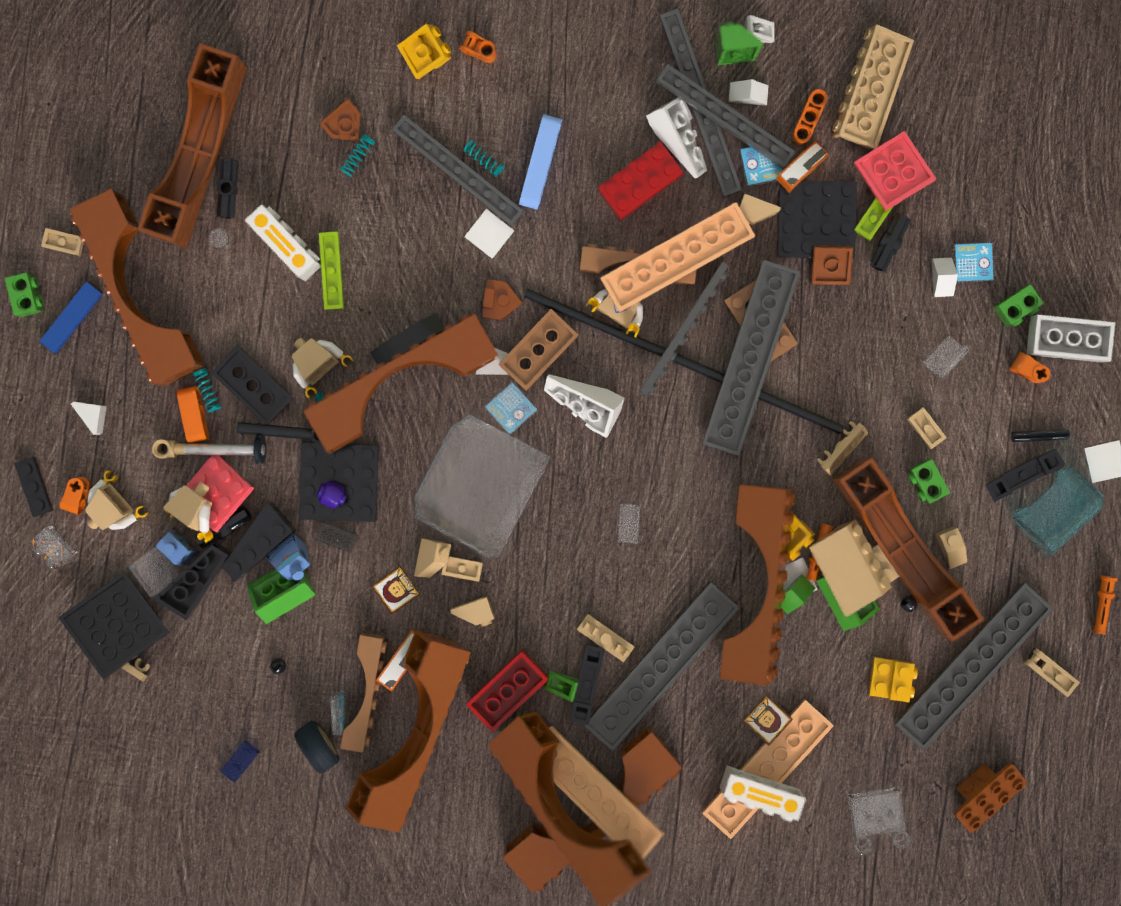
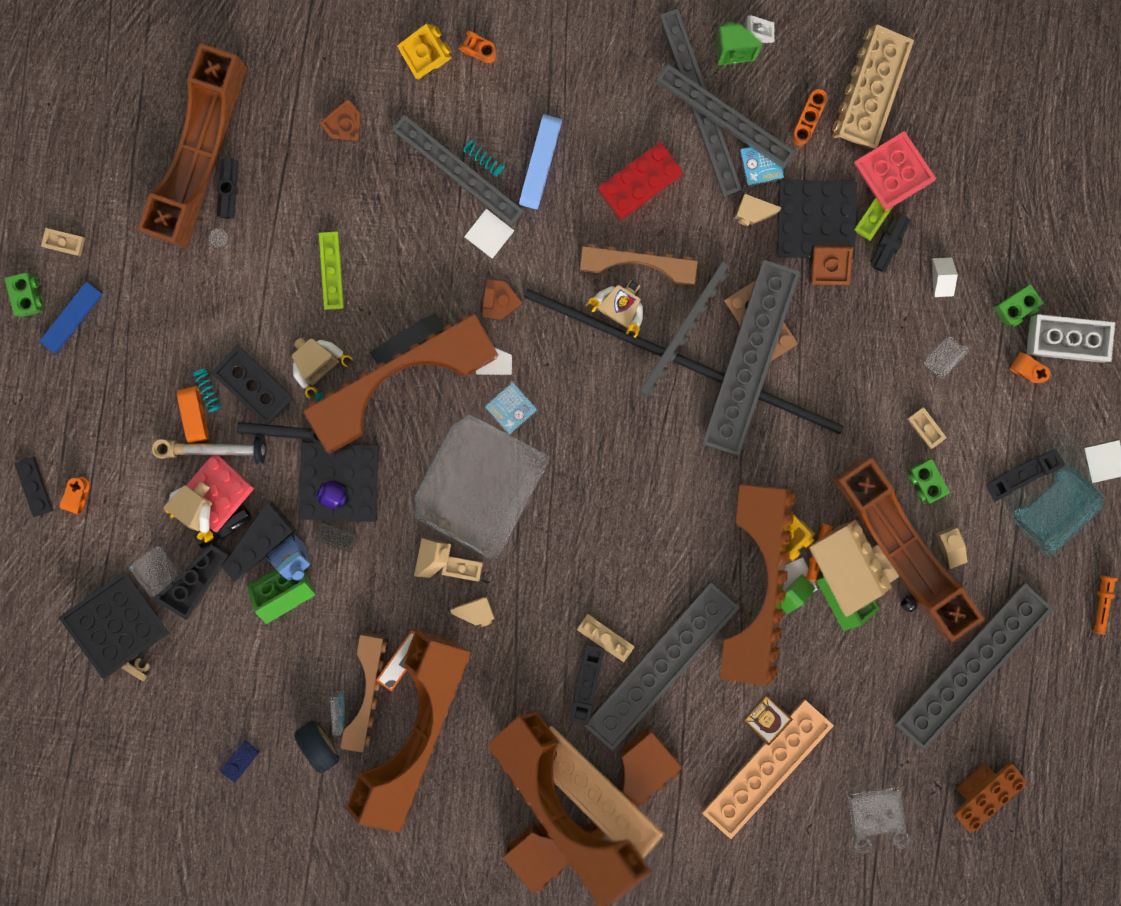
(53, 548): clear brick -> none
(92, 415): white slope -> none
(108, 230): dark orange arch -> none
(108, 507): tan torso -> none
(176, 547): medium blue torso -> none
(274, 663): black hinge -> none
(280, 239): white brick -> none
(365, 138): teal piece -> none
(395, 590): sticker -> none
(507, 690): red brick -> none
(537, 336): medium nougat plate -> none
(562, 685): bright green slope -> none
(591, 403): white wedge -> none
(629, 523): clear panel -> none
(674, 129): white wedge -> none
(677, 257): light nougat plate -> none
(748, 92): white slope -> none
(762, 793): white brick -> none
(802, 166): slope -> none
(843, 448): tan plate -> none
(892, 679): yellow plate -> none
(974, 262): medium azure tile -> none
(1043, 435): black axle -> none
(1052, 673): tan plate -> none

